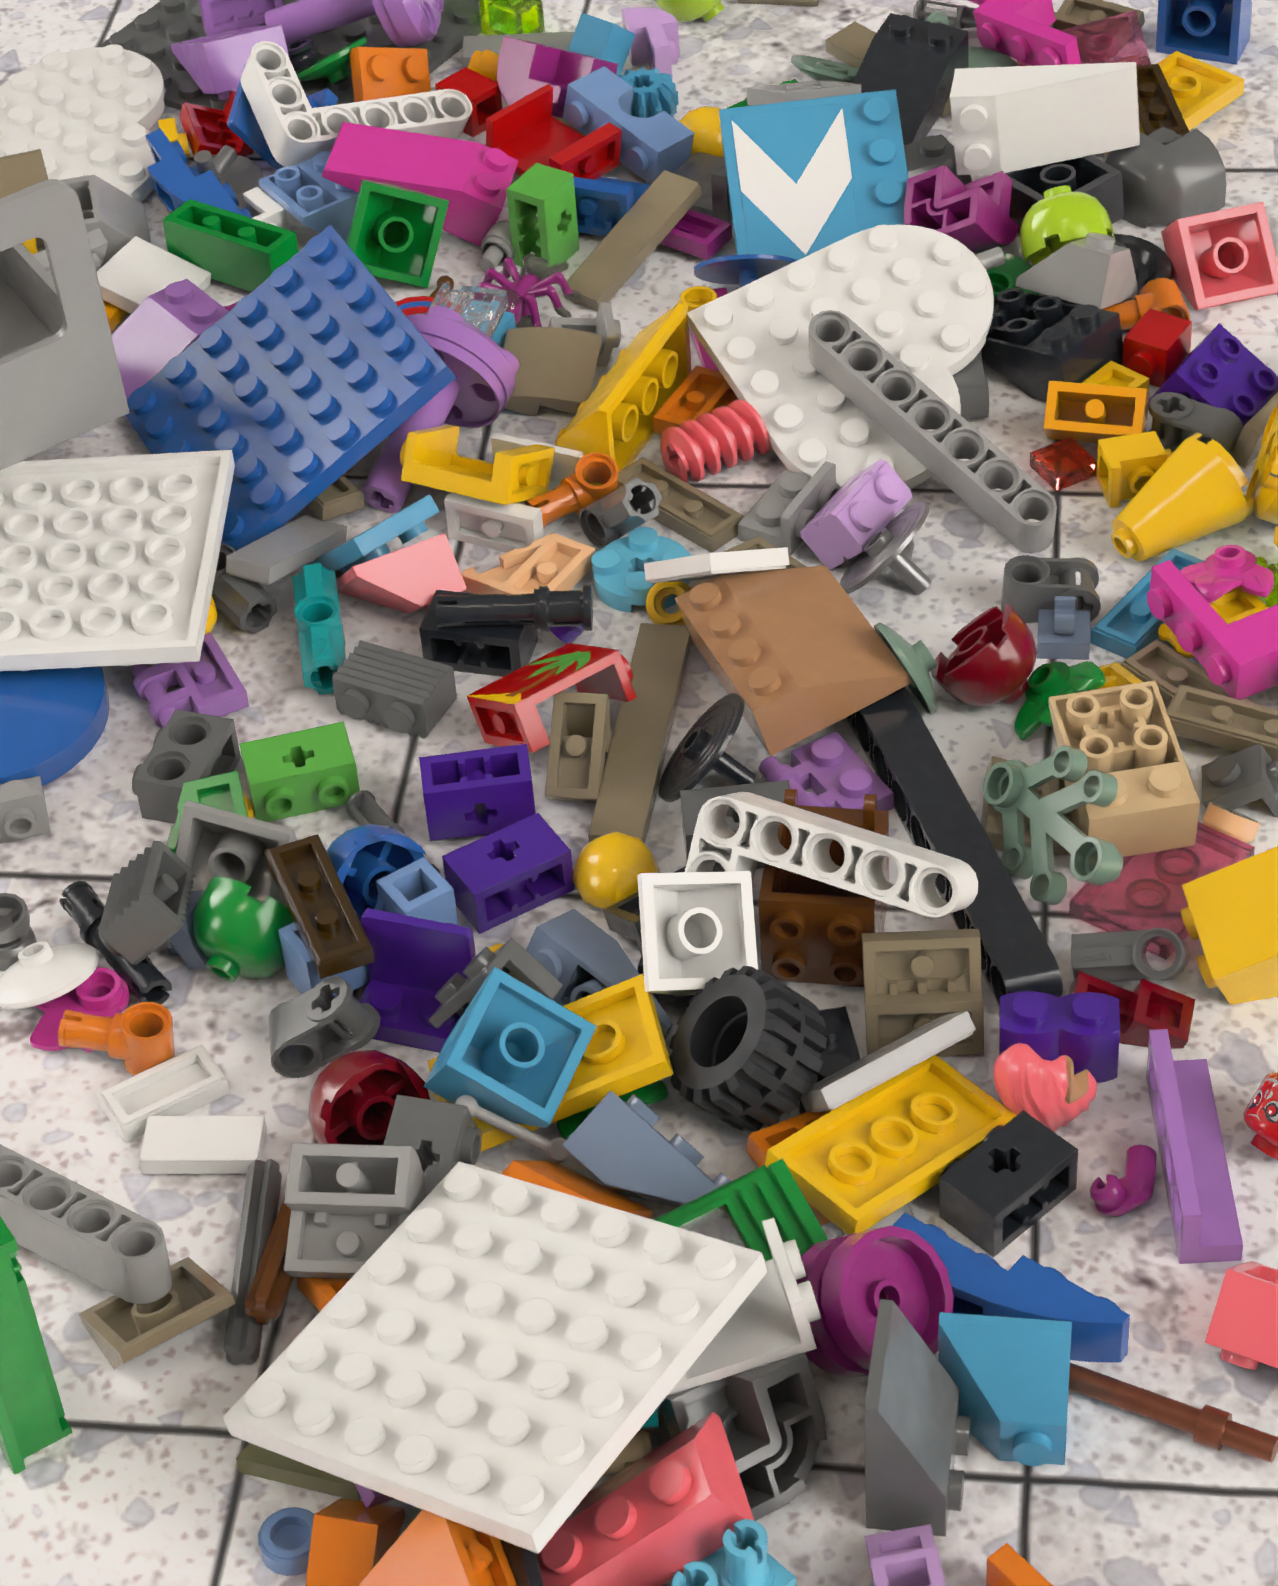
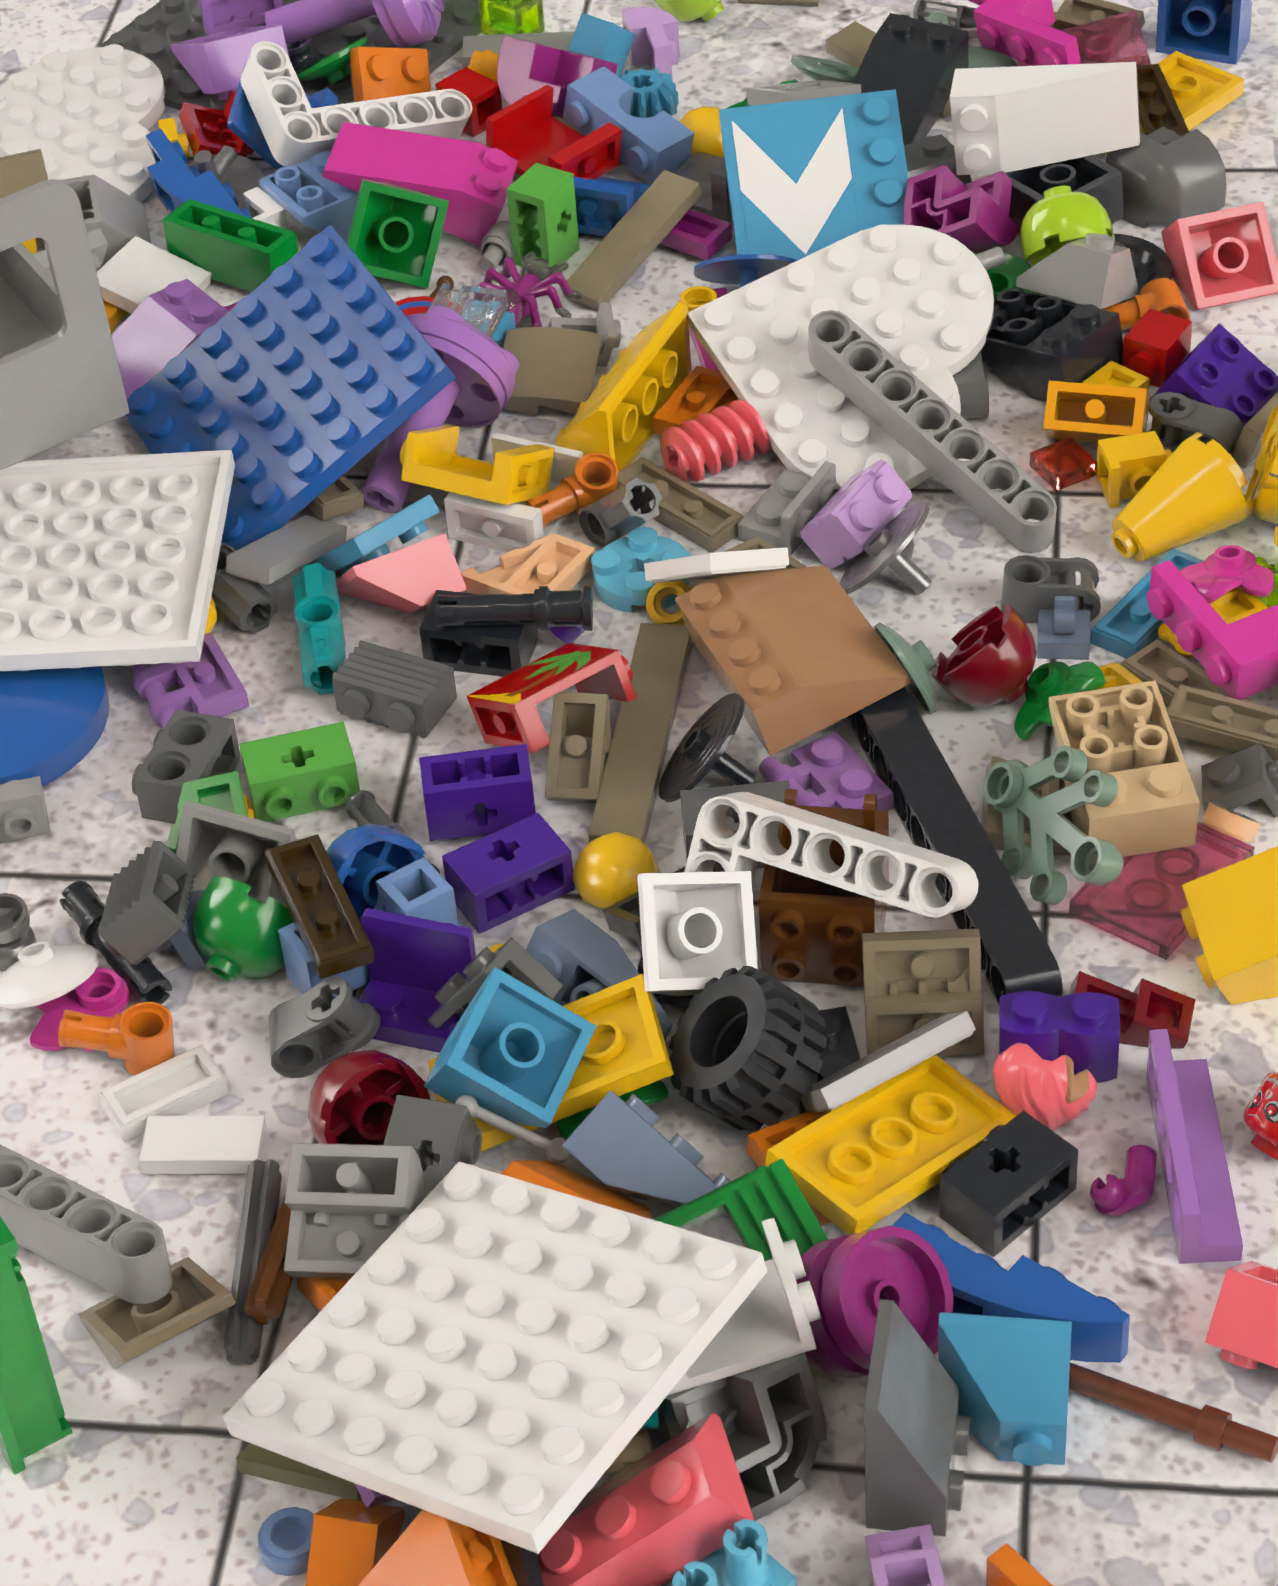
(1122, 955): dark grey piece -> none

